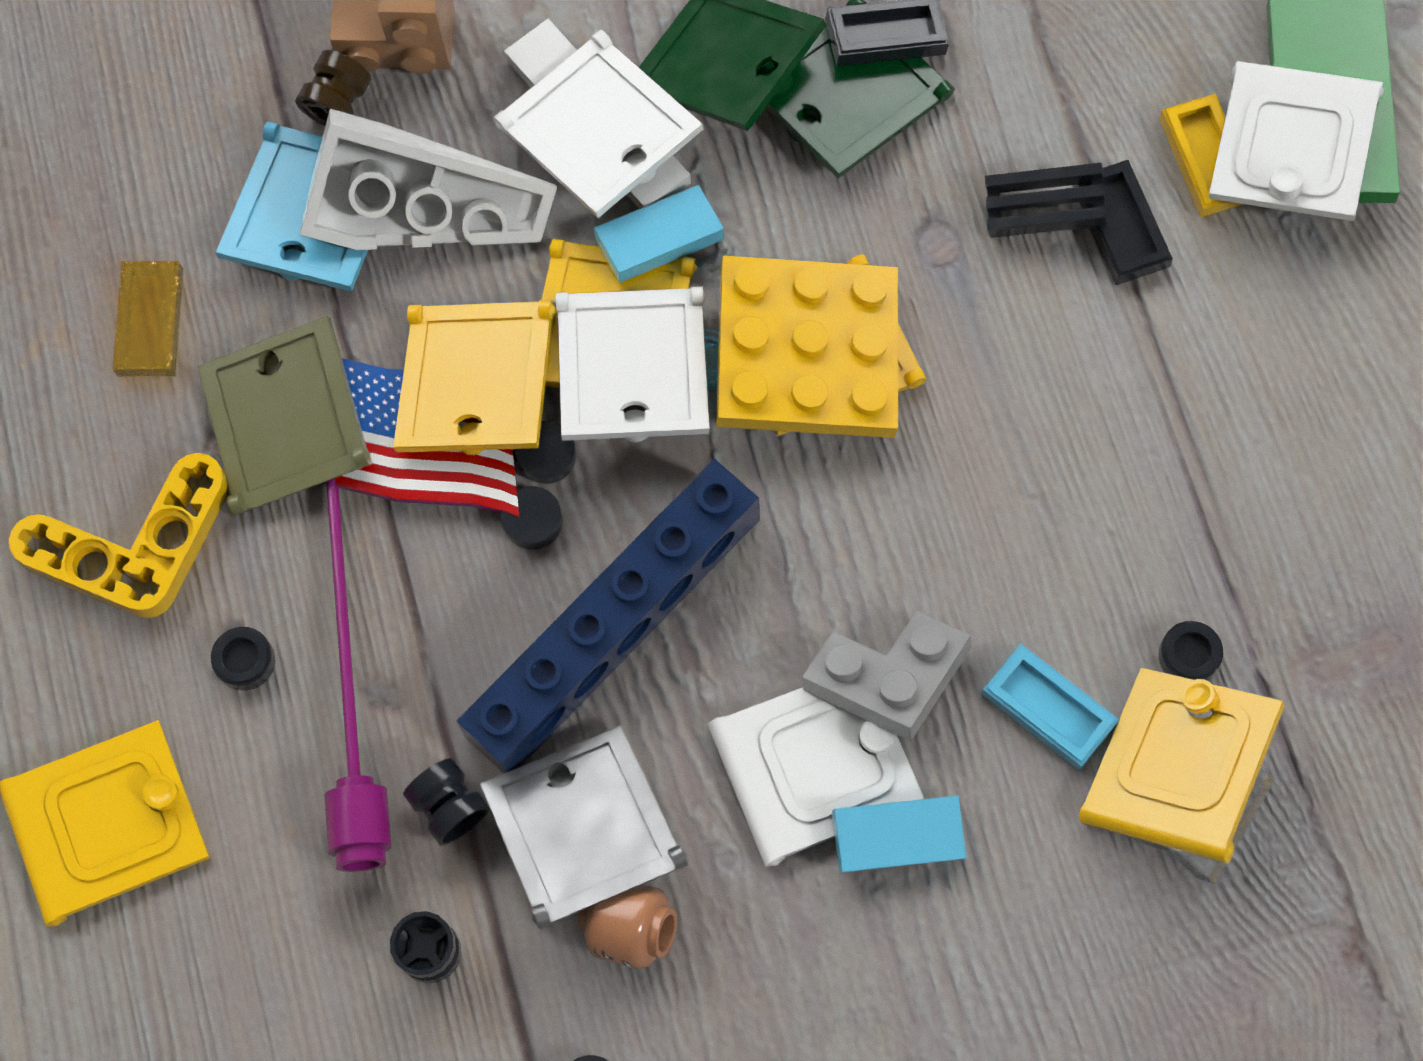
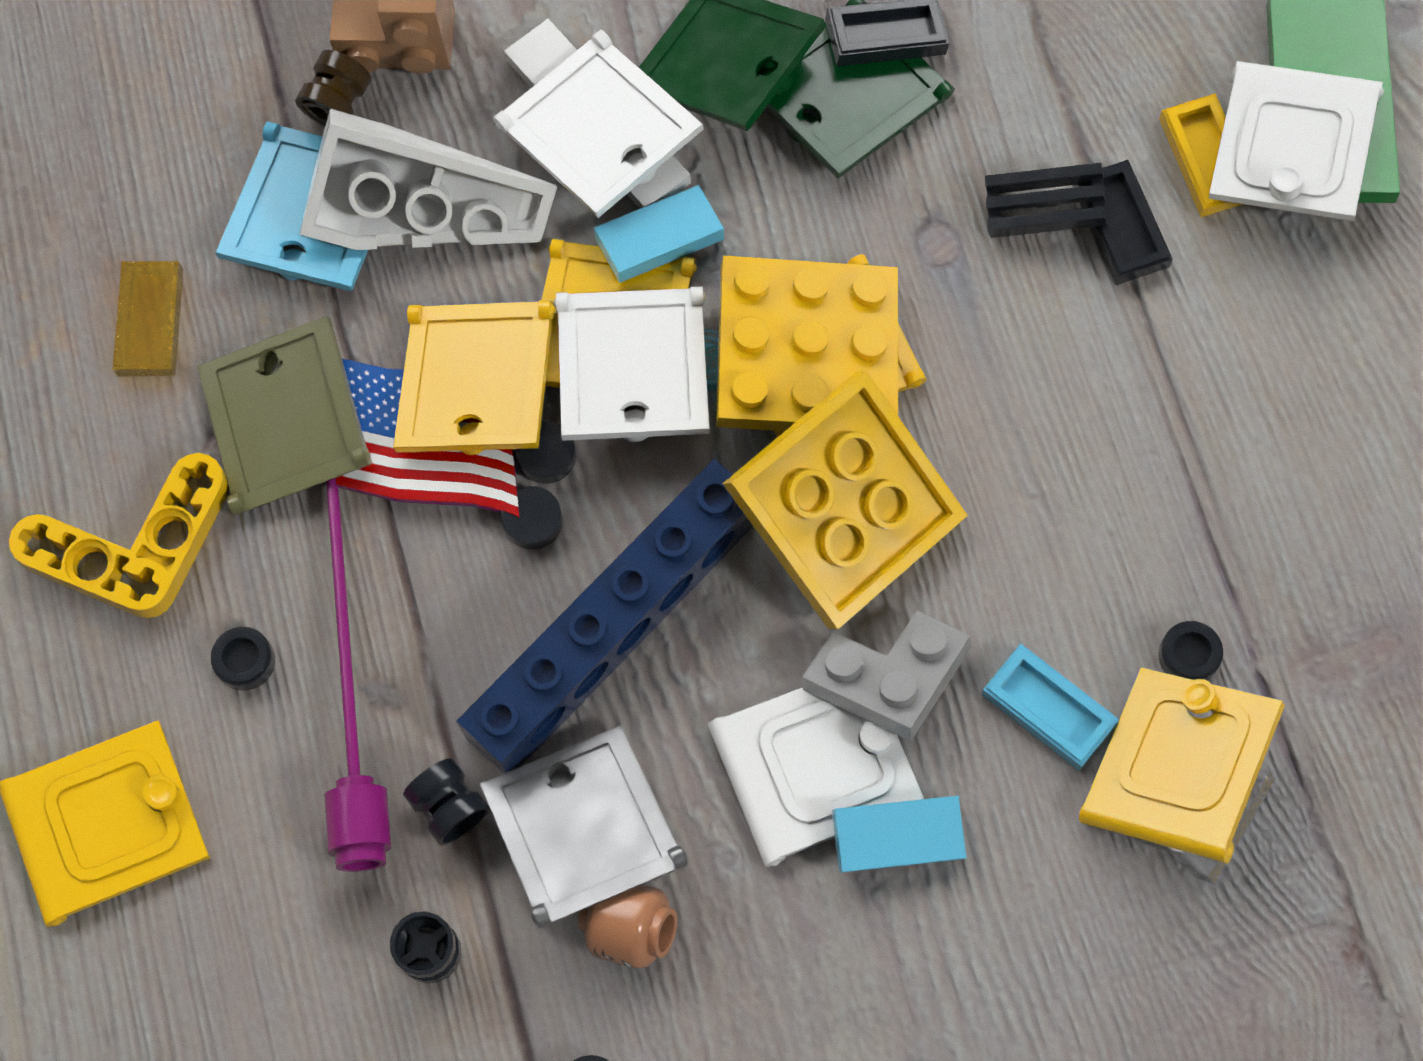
(846, 499): none -> yellow plate

